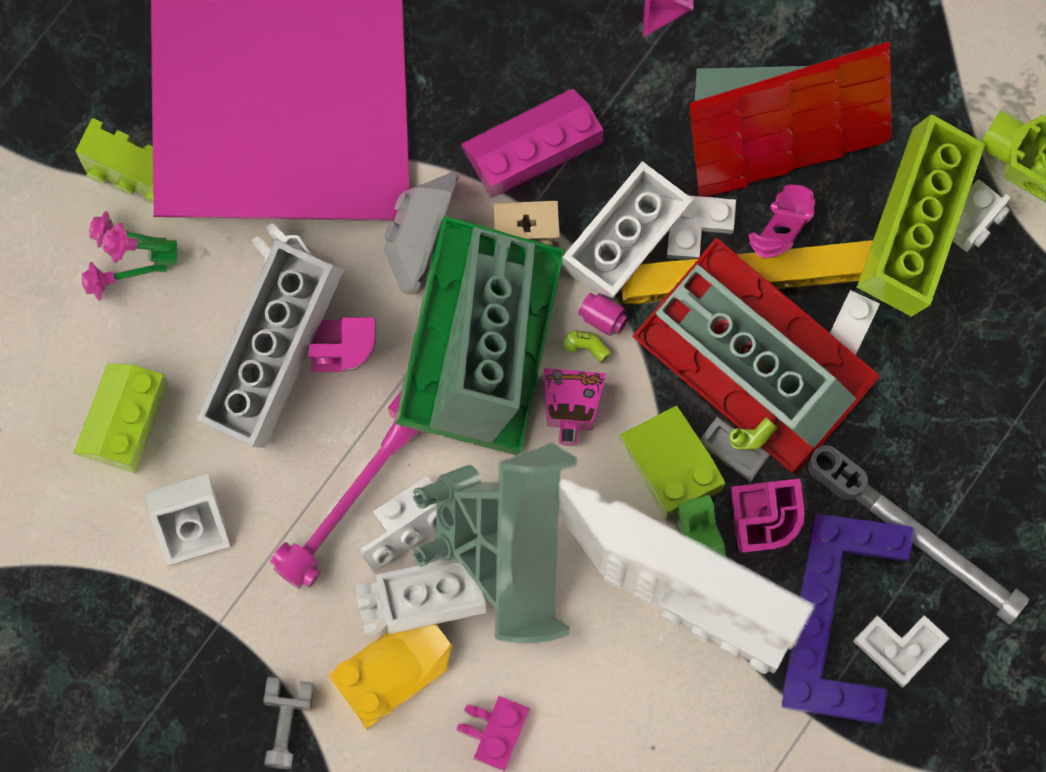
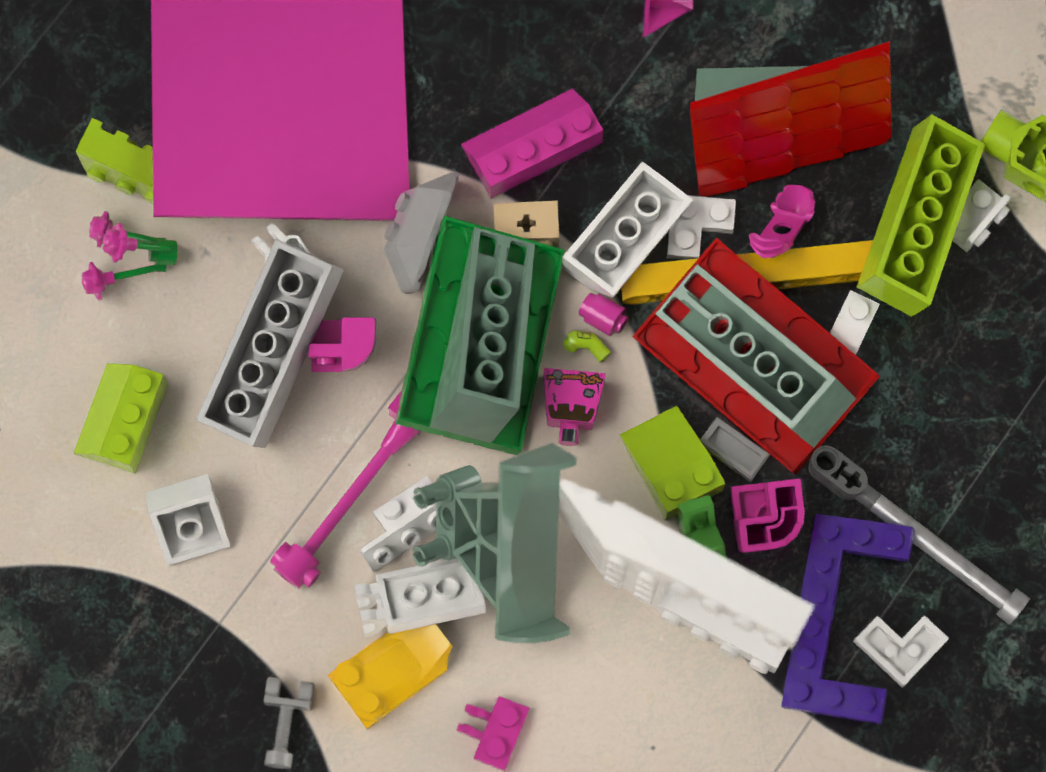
(752, 439): lime arm -> none

